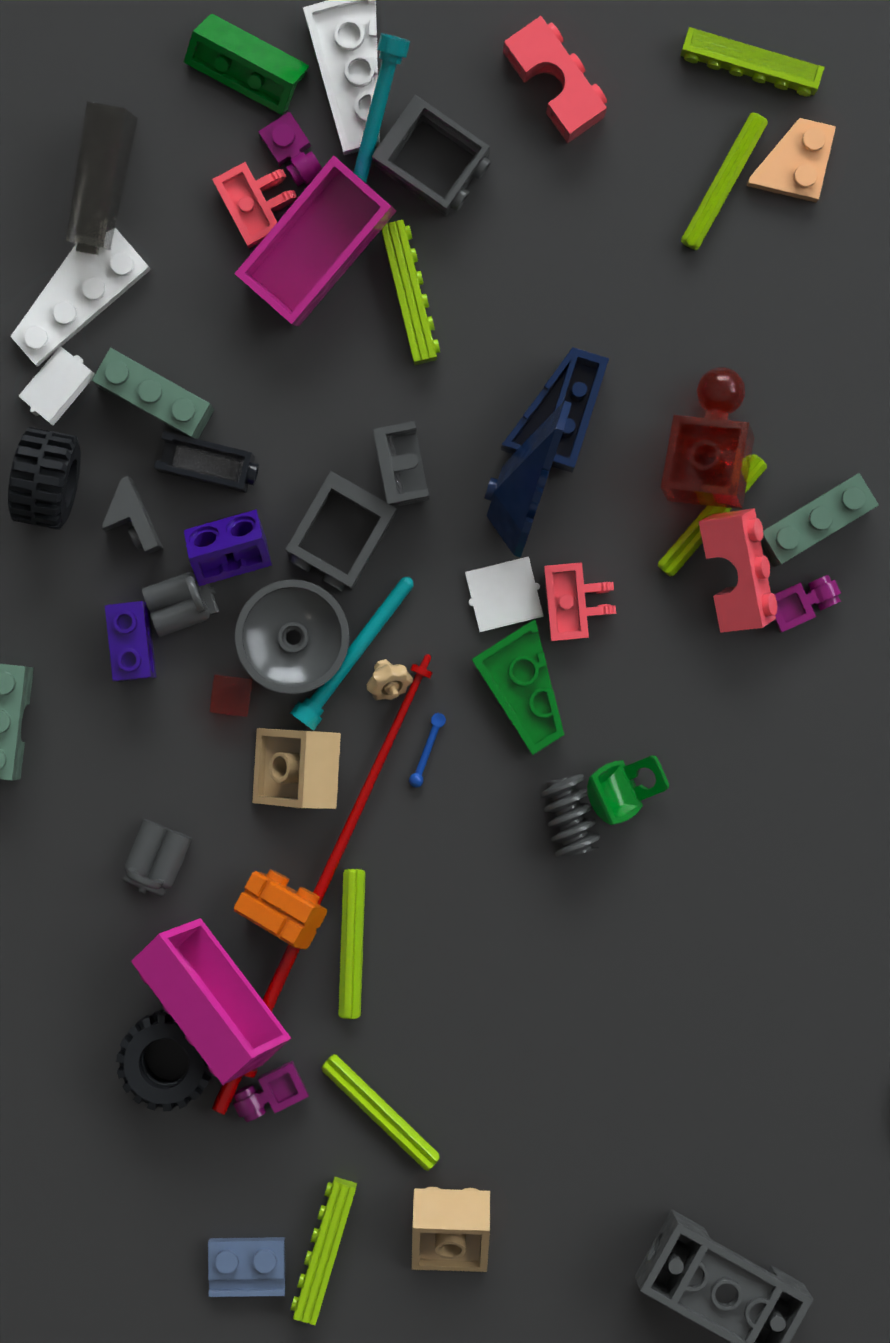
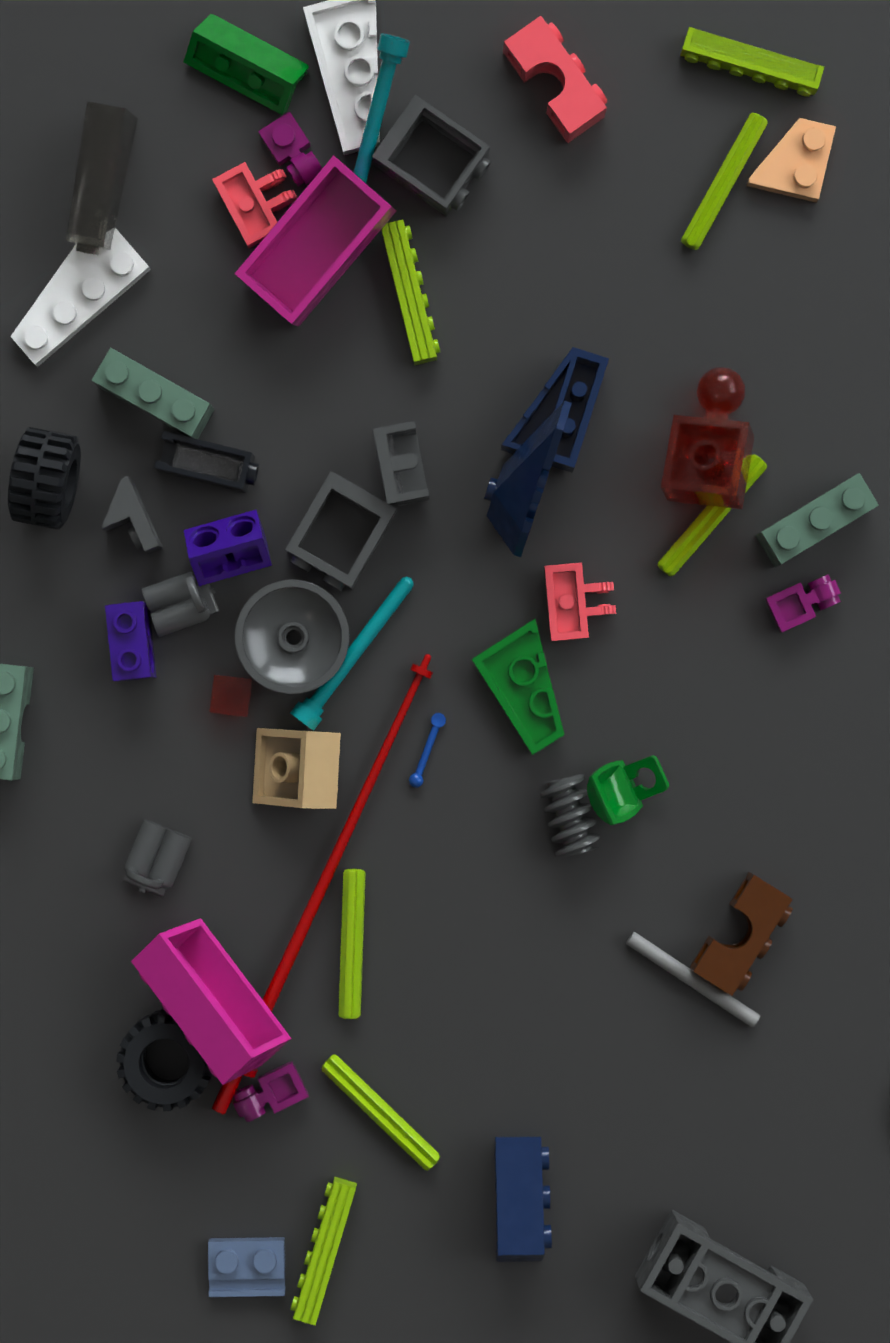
(56, 385): white piece -> none
(280, 909): orange brick -> none
(388, 680): tan piece -> none
(450, 1229): tan slope -> none
(504, 594): white piece -> none
(521, 1199): none -> dark blue wedge
(693, 980): none -> light grey bar
(729, 964): none -> reddish brown arch
(738, 539): coral arch -> none

